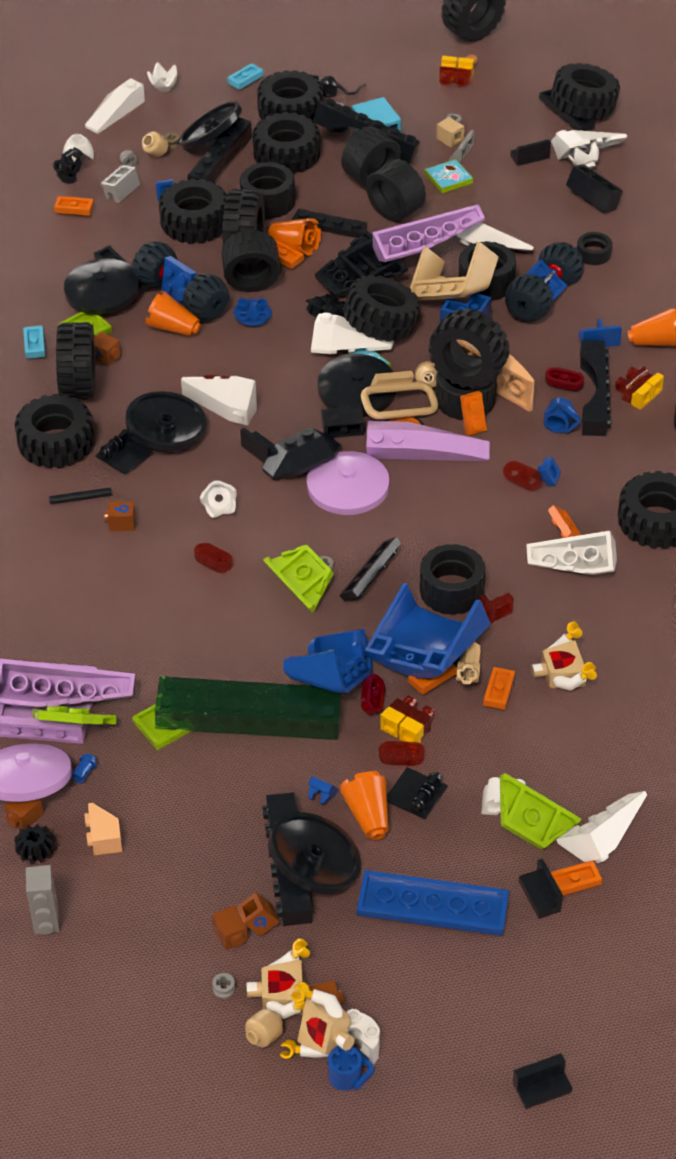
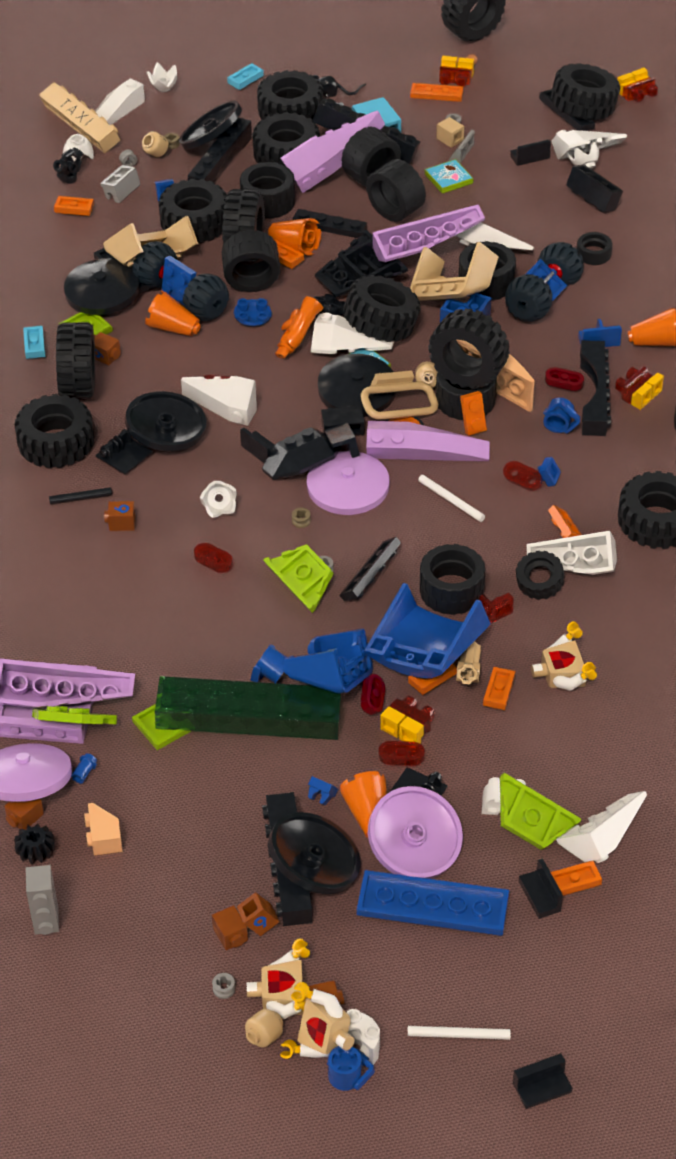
(79, 117): none -> tan brick
(128, 244): none -> tan windscreen
(269, 665): none -> blue piece
(297, 326): none -> orange piece
(301, 522): none -> dark tan bush
(322, 155): none -> lavender wedge
(343, 435): none -> black panel
(415, 832): none -> lavender dish
(436, 92): none -> orange tile
(451, 498): none -> white bar
(455, 1032): none -> white bar
(536, 560): none -> black tyre
(637, 85): none -> clear red hips

